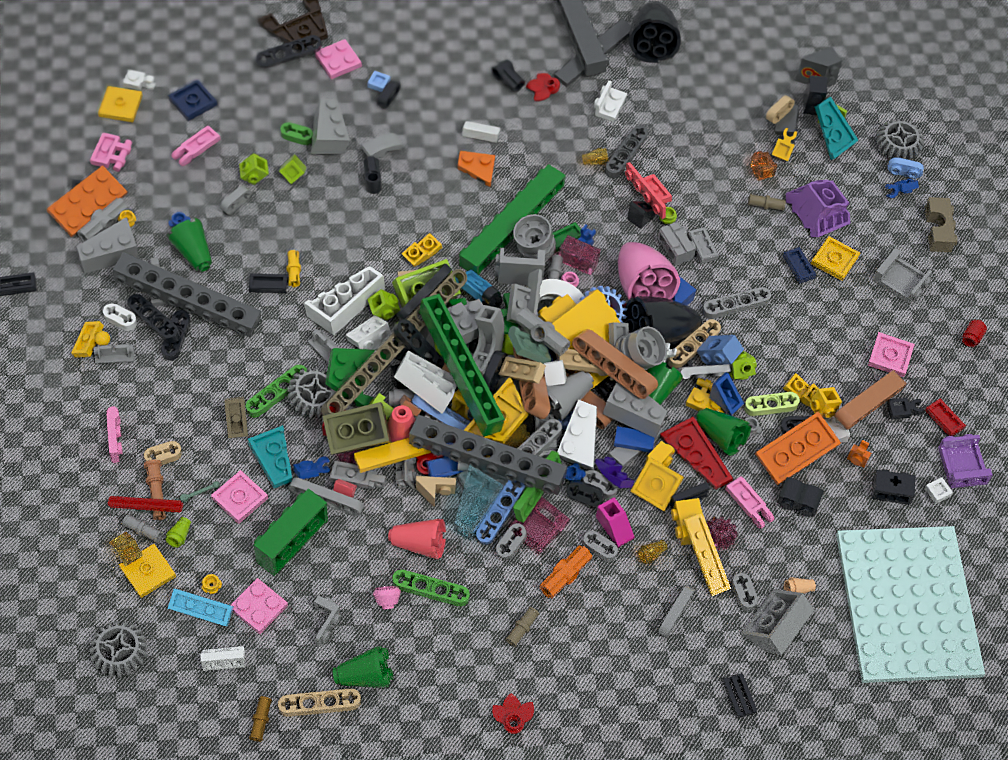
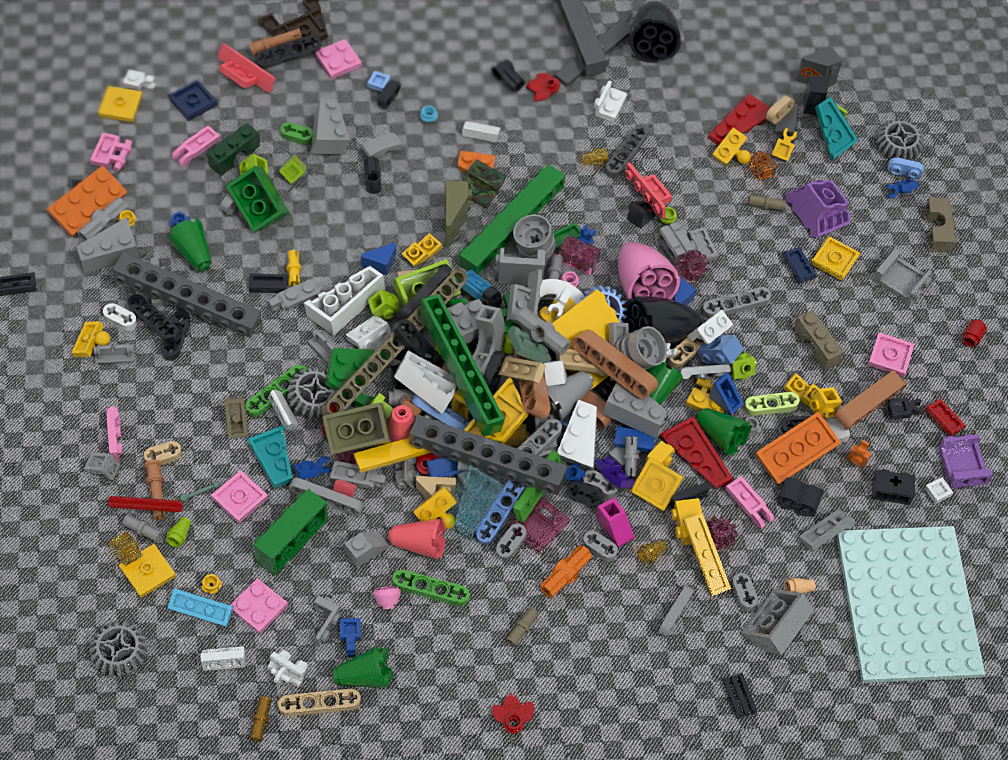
(102, 464): none -> light grey bracket
(222, 156): none -> dark green arch
(243, 70): none -> coral bracket
(257, 199): none -> green slope
(267, 43): none -> nougat pin
(282, 409): none -> white slope
(286, 670): none -> white hips
(295, 296): none -> light grey hinge
(350, 632): none -> blue plate
(365, 547): none -> light grey slope
(380, 258): none -> blue slope
(428, 114): none -> medium azure plate
(436, 507): none -> yellow plate
(457, 204): none -> olive slope
(484, 183): none -> clear green slope
(562, 298): none -> white plate
(631, 455): none -> light grey pin
(698, 268): none -> clear pink gear
(711, 328): none -> white bracket
(730, 147): none -> yellow plate
(743, 118): none -> red wing
(826, 529): none -> light grey plate
(827, 350): none -> dark tan arch

